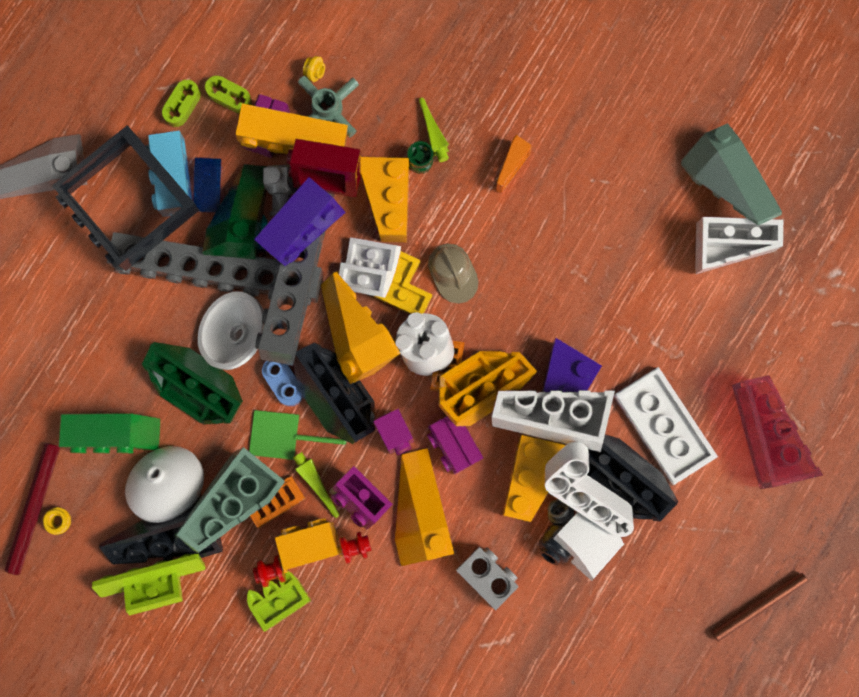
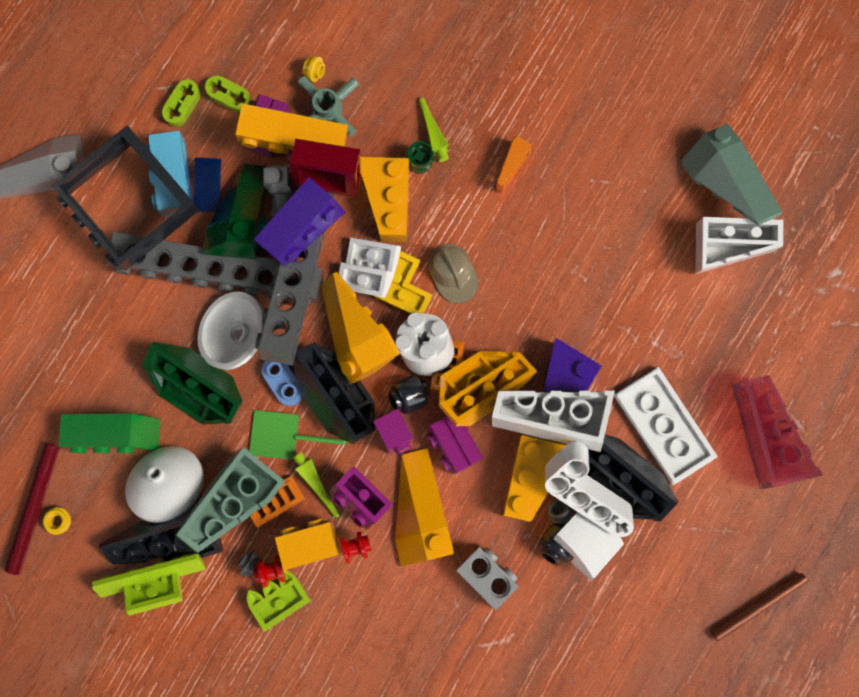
(247, 563): none -> dark grey plate
(409, 394): none -> black head

